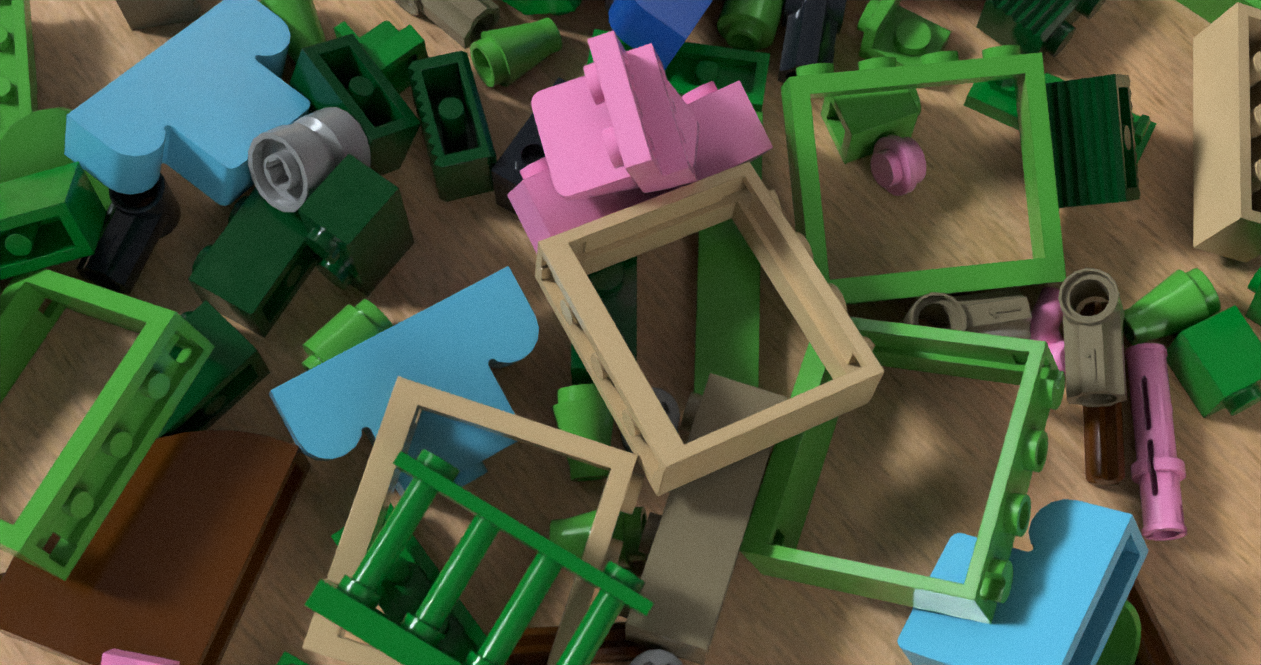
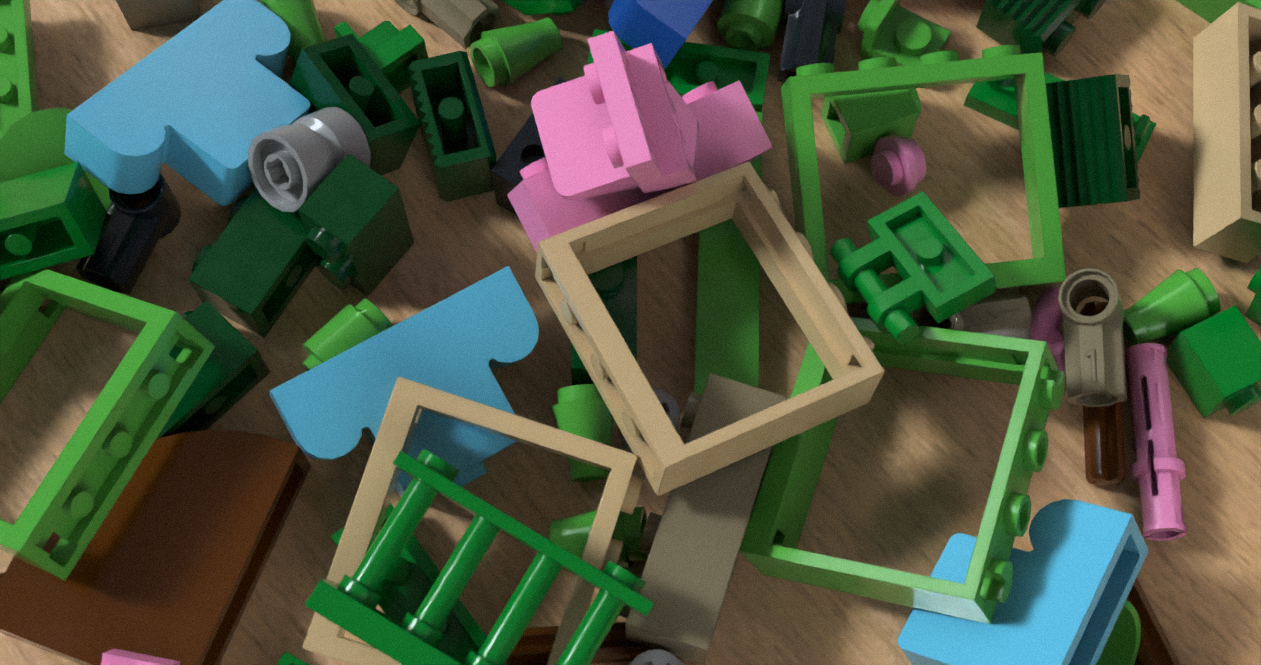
(929, 256): none -> green plate

